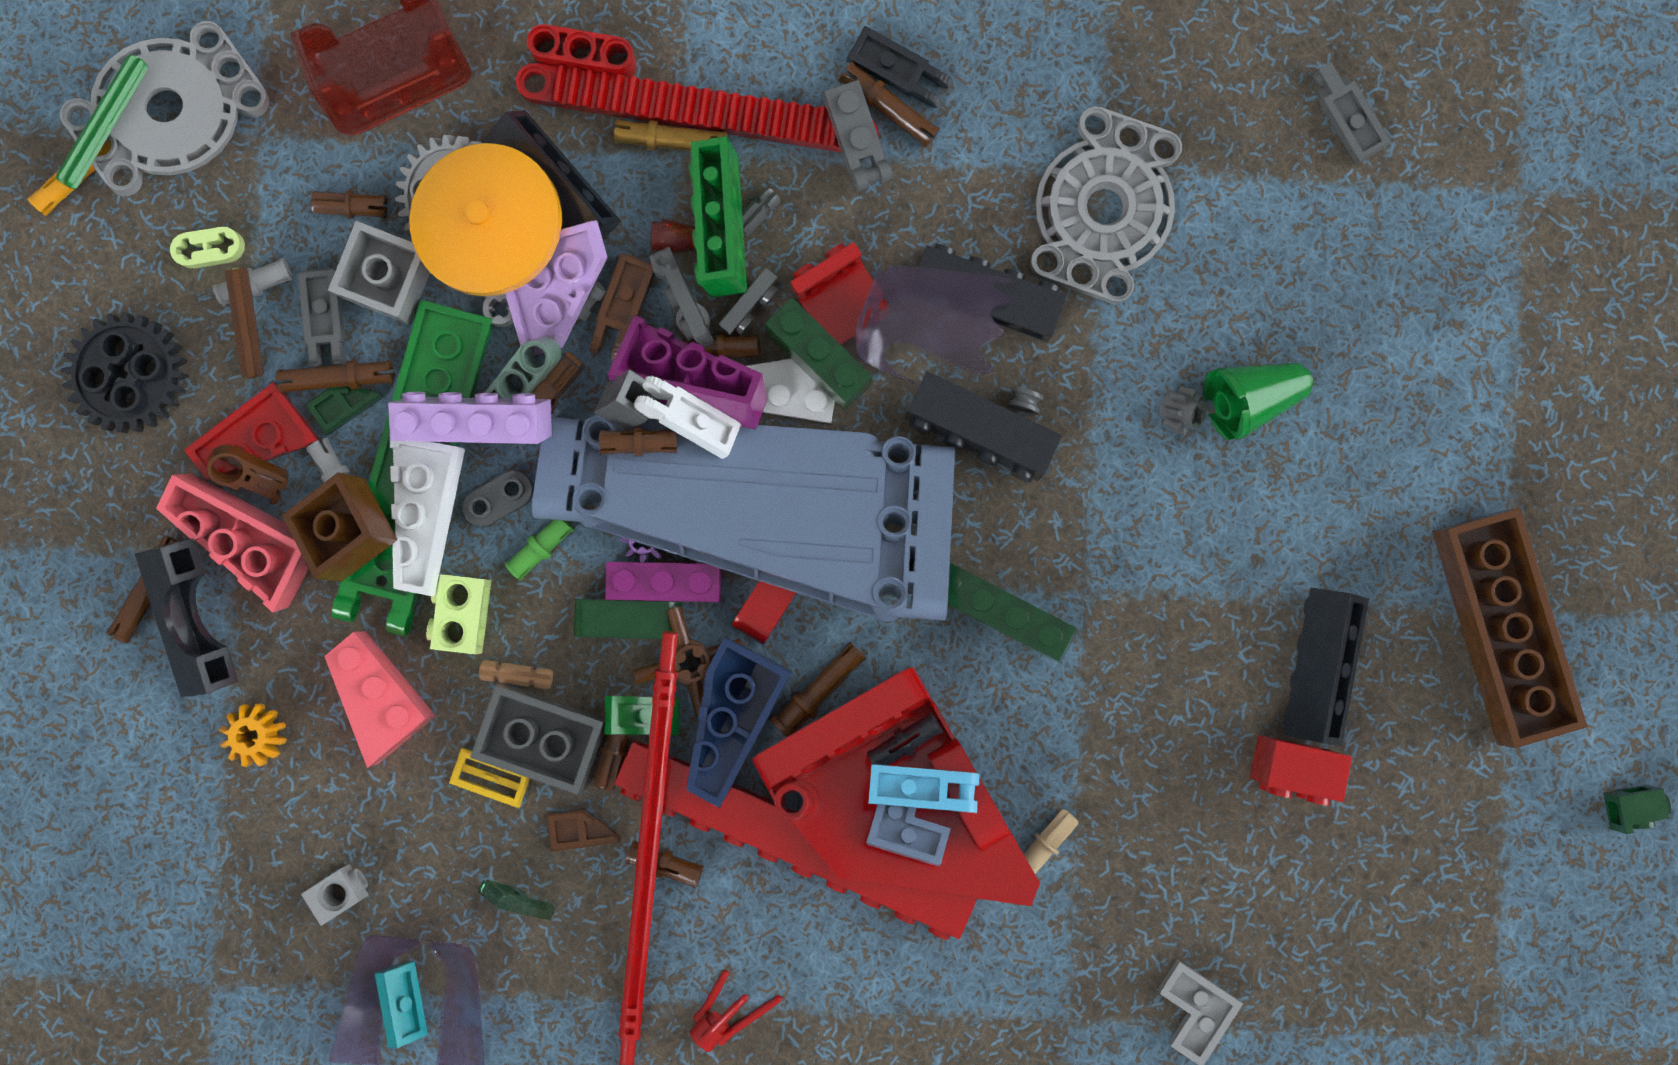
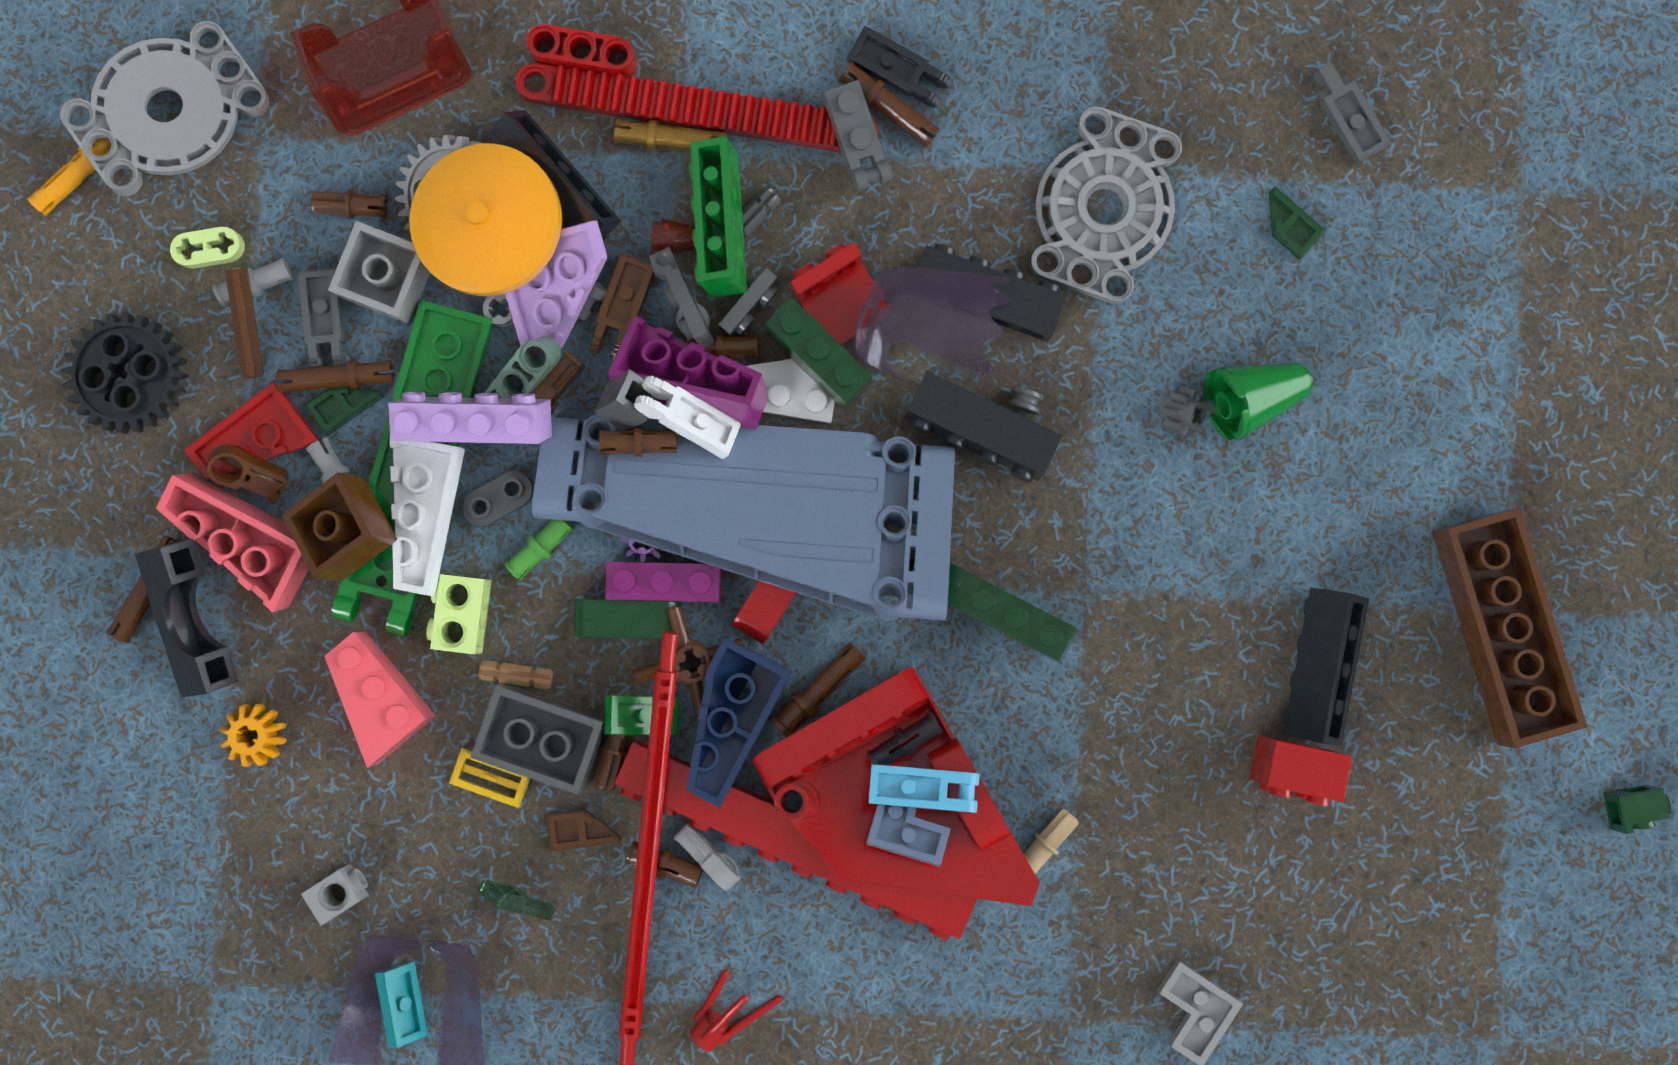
(102, 122): axle -> none
(709, 858): none -> light grey piece
(1292, 225): none -> dark green tile

